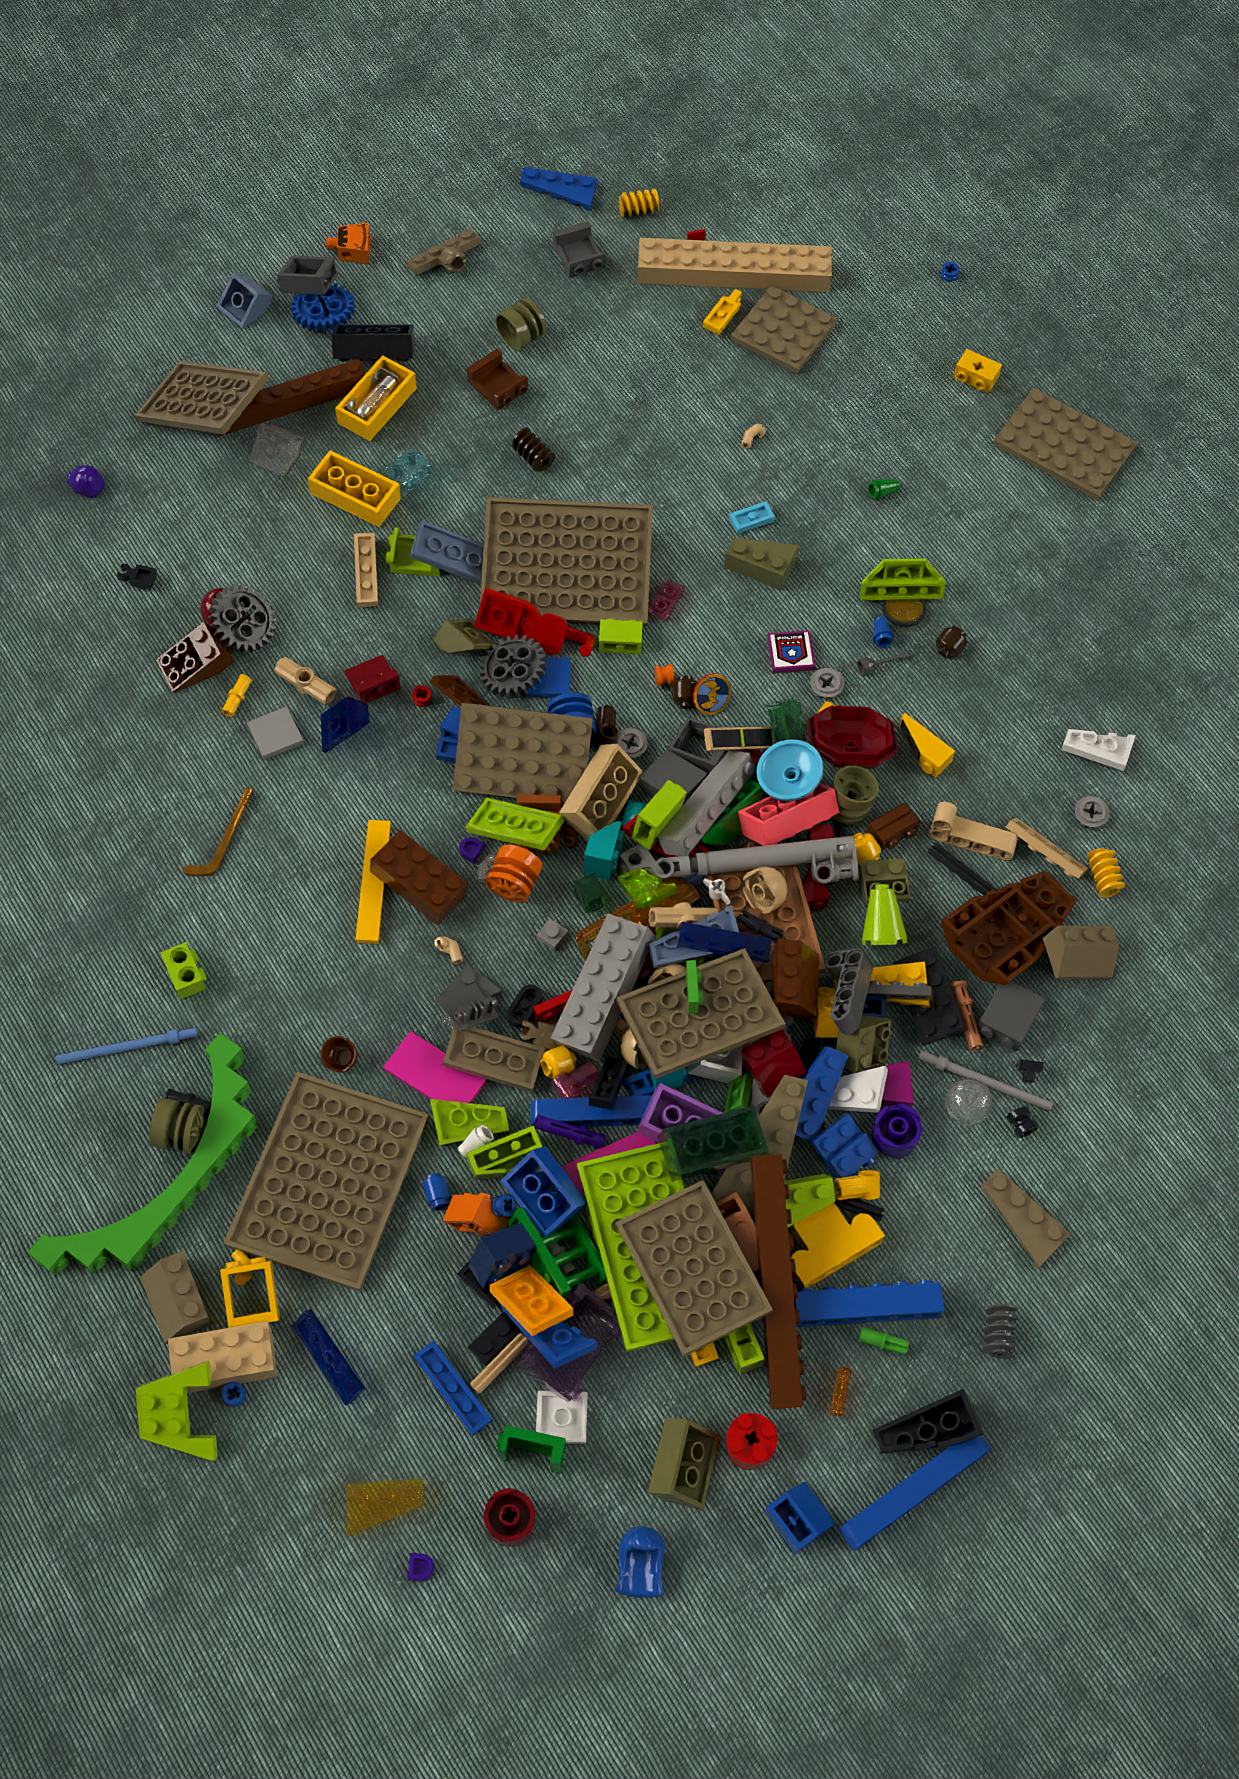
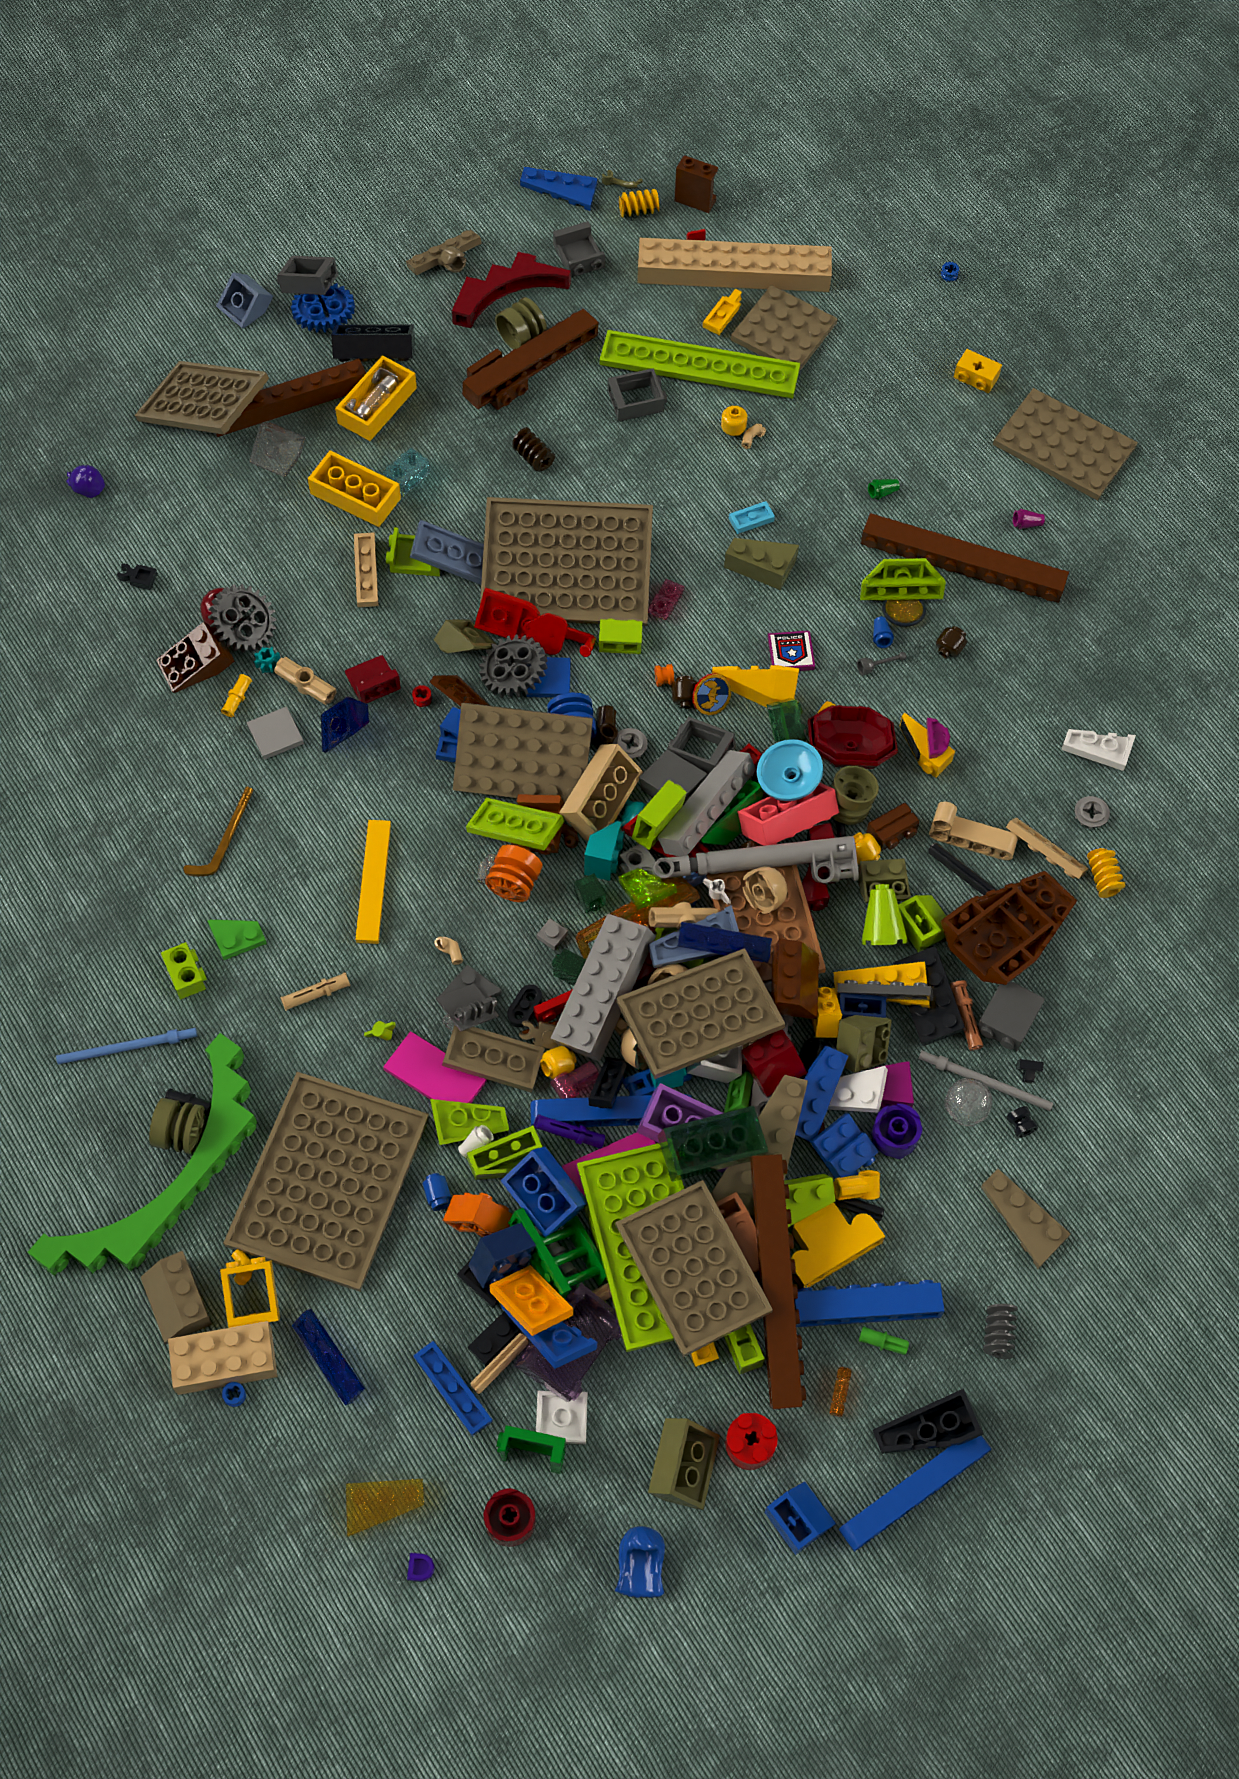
(165, 1413): lime wing -> none
(236, 936): none -> bright green wing
(266, 659): none -> teal gear
(315, 991): none -> tan pin
(338, 1054): reddish brown hair -> none
(352, 243): orange torso -> none
(381, 1030): none -> lime piece
(418, 877): reddish brown brick -> none
(471, 849): dark purple tile -> none
(498, 1205): blue bush -> none
(501, 281): none -> dark red arch
(530, 357): none -> reddish brown brick
(568, 966): none -> clear green brick
(609, 179): none -> olive piece
(634, 381): none -> dark grey window
(693, 978): bright green plate -> none
(695, 184): none -> reddish brown panel
(700, 364): none -> lime plate
(734, 420): none -> yellow head
(738, 738): black tile -> none
(760, 926): black pin -> none
(761, 685): none -> yellow wedge
(825, 675): light grey gear -> none
(853, 975): dark grey beam -> none
(922, 921): none -> lime slope
(937, 737): none -> magenta tile
(964, 558): none -> reddish brown brick
(1026, 519): none -> magenta cone
(1082, 951): dark tan slope -> none

